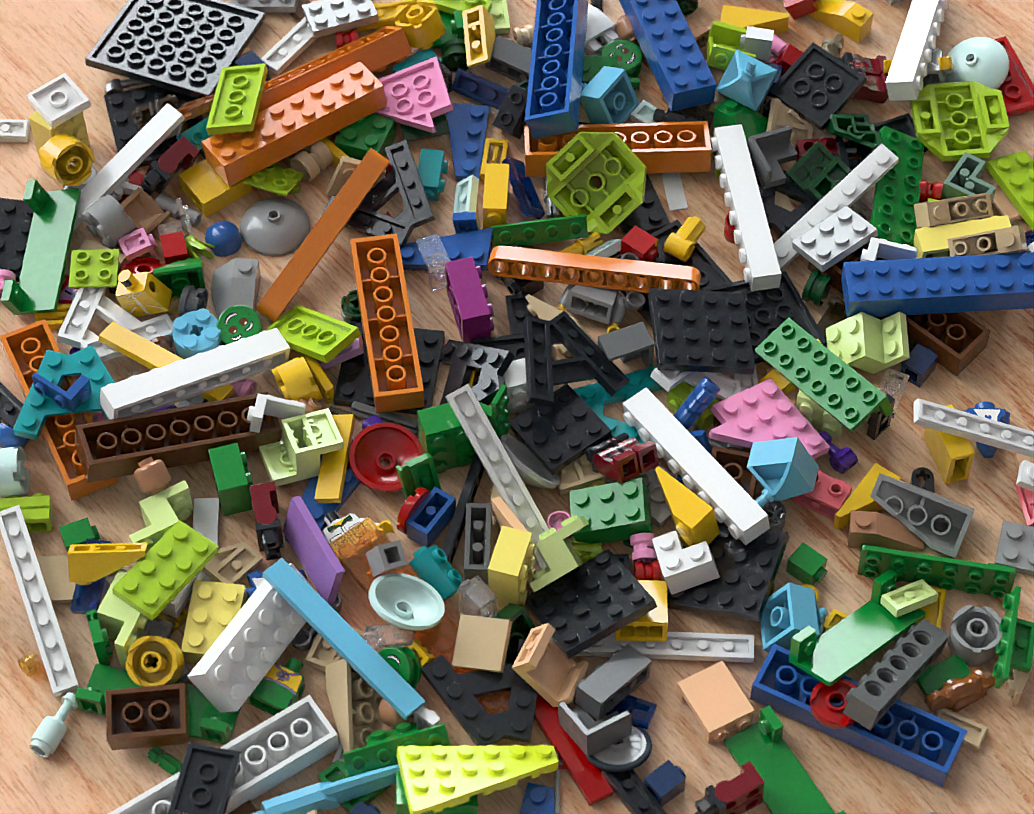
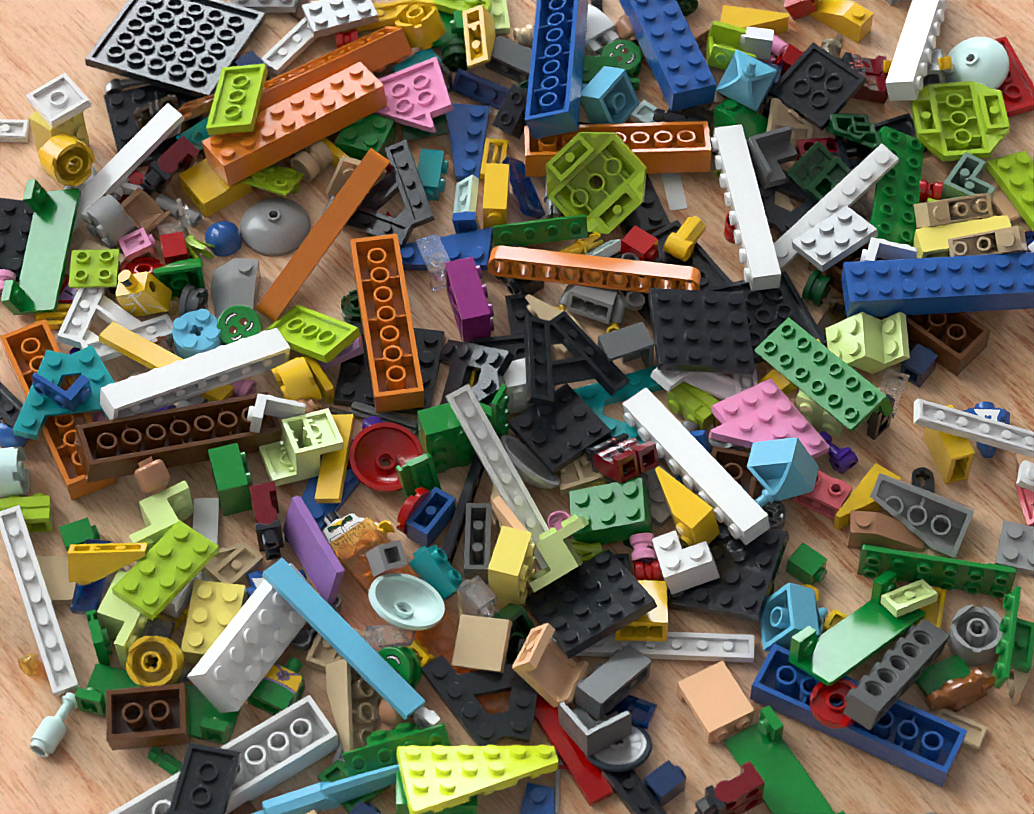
(696, 402): blue rock -> none

